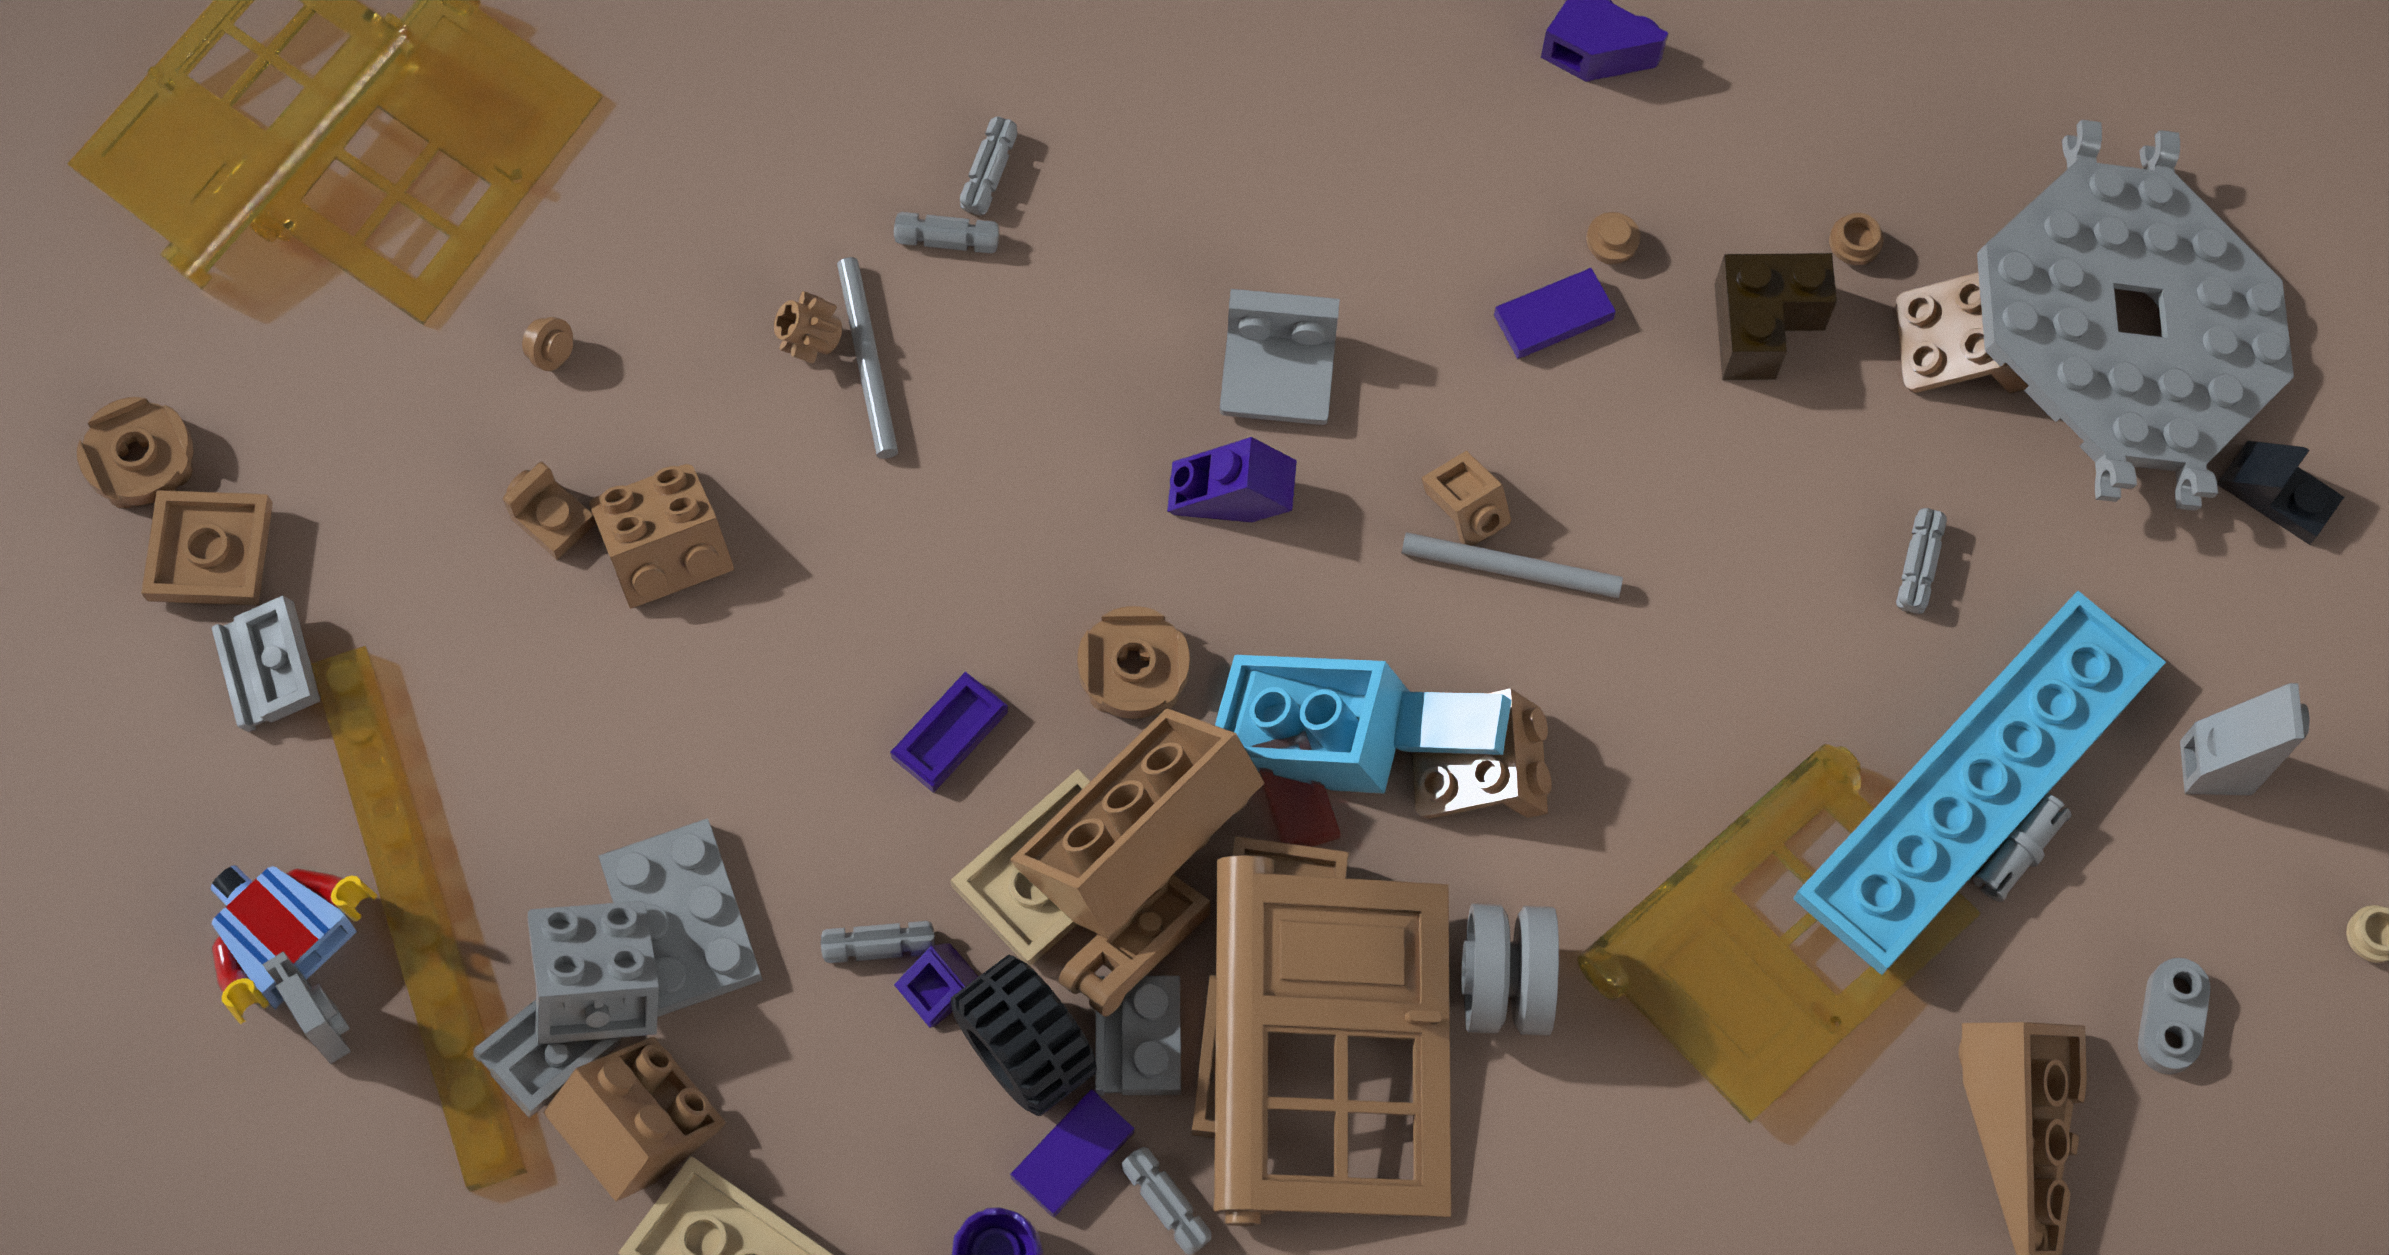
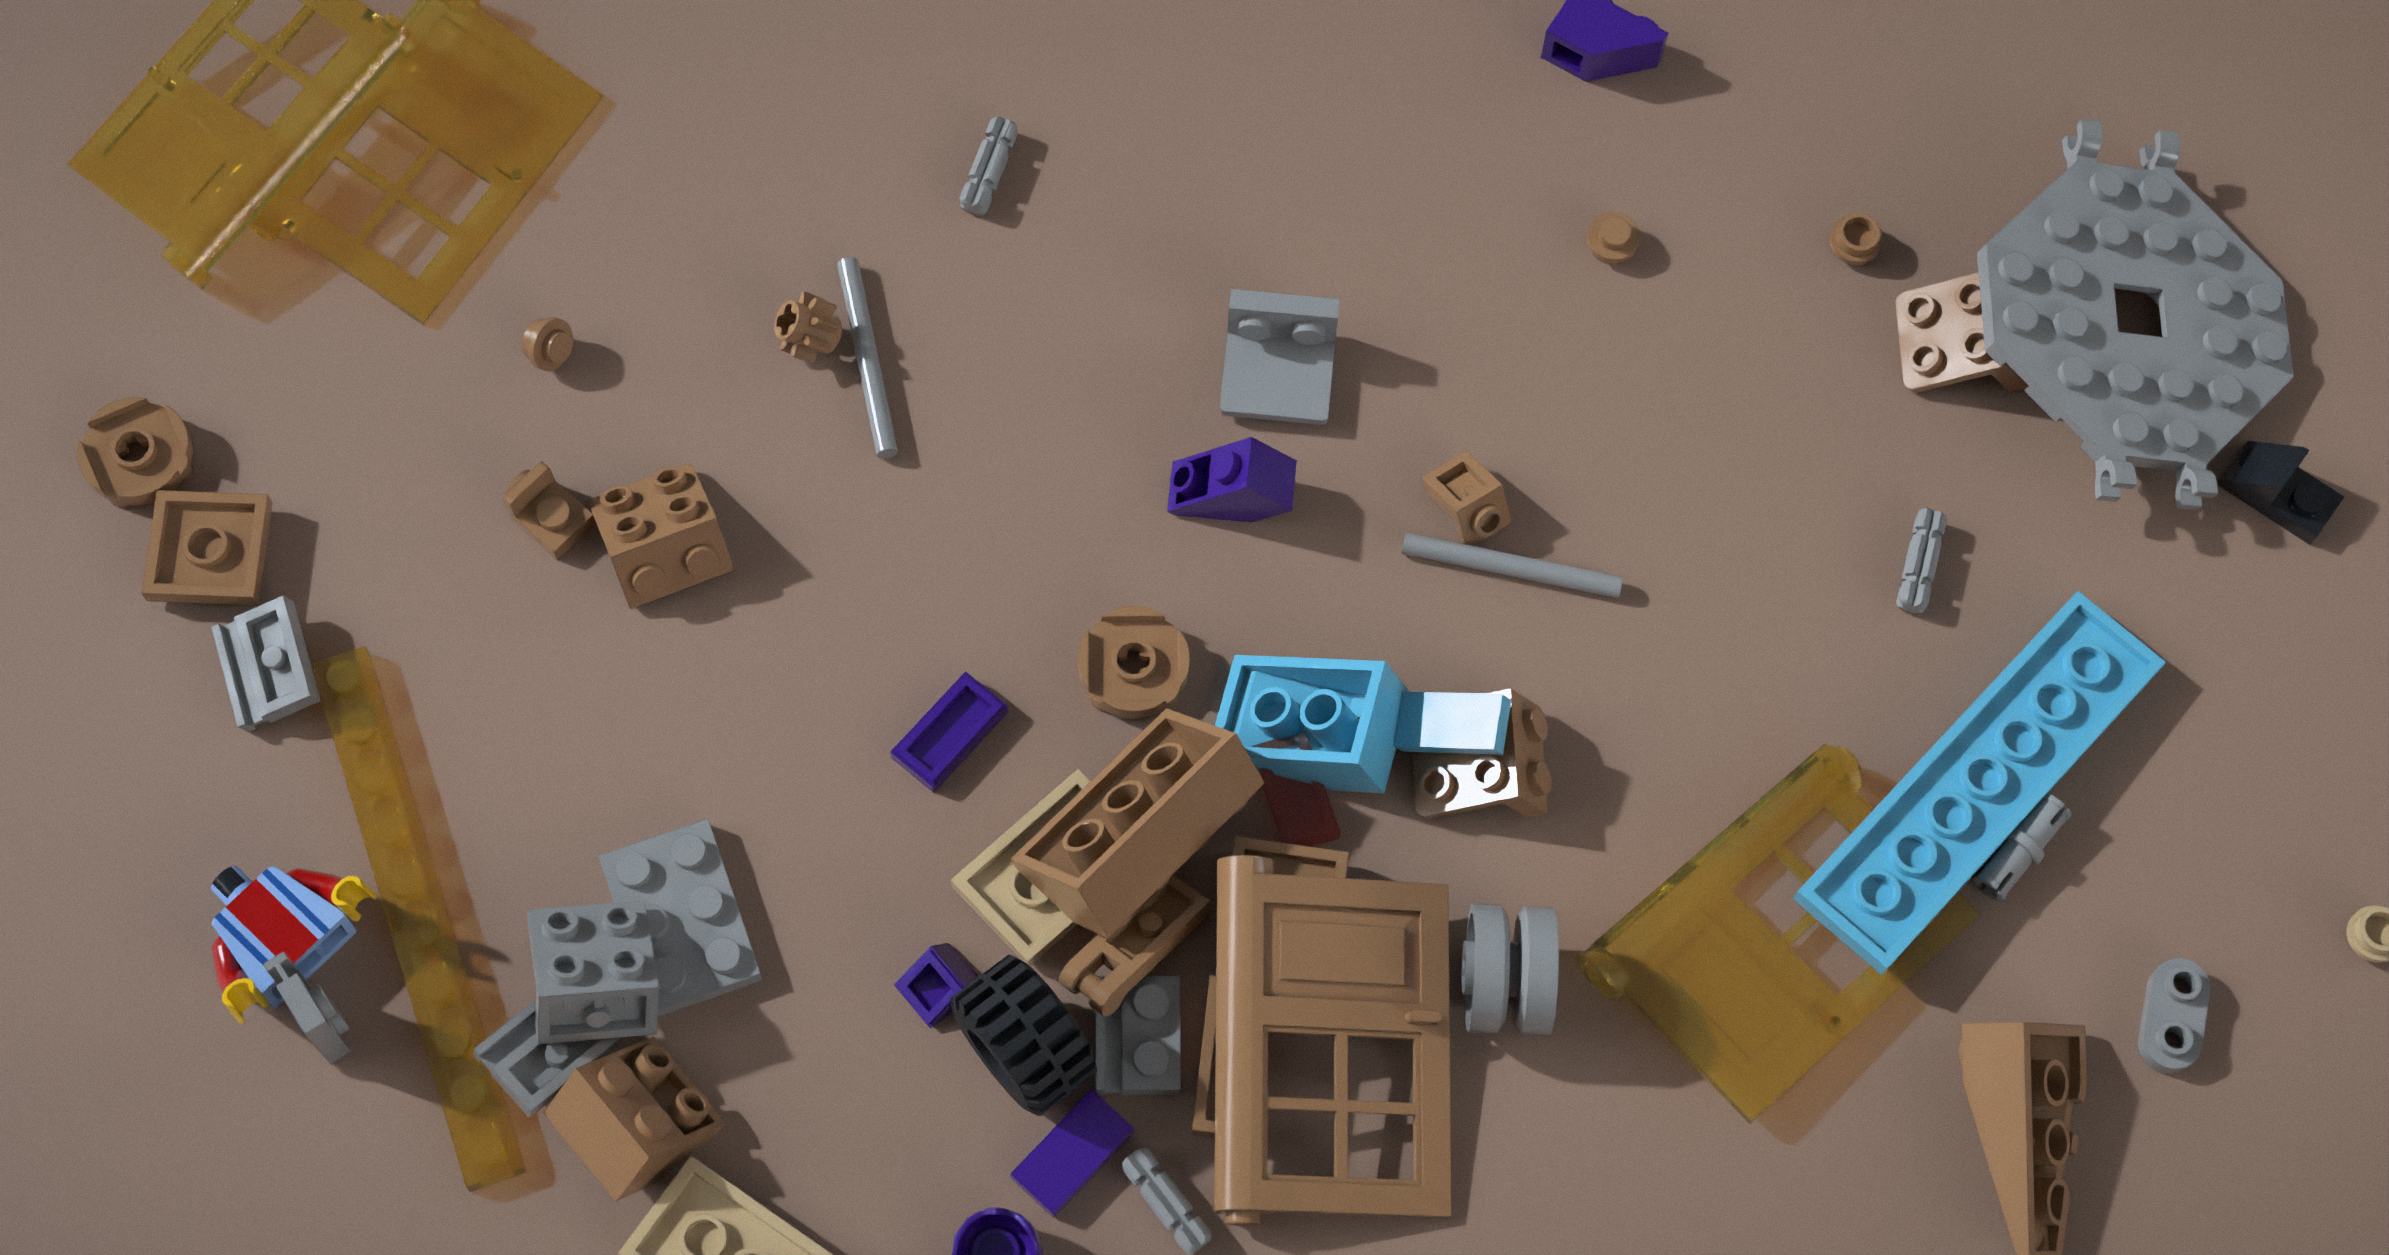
(876, 941): light grey axle -> none
(946, 232): light grey axle -> none
(1554, 313): dark purple tile -> none
(1763, 299): dark brown brick -> none
(2244, 743): light grey slope -> none

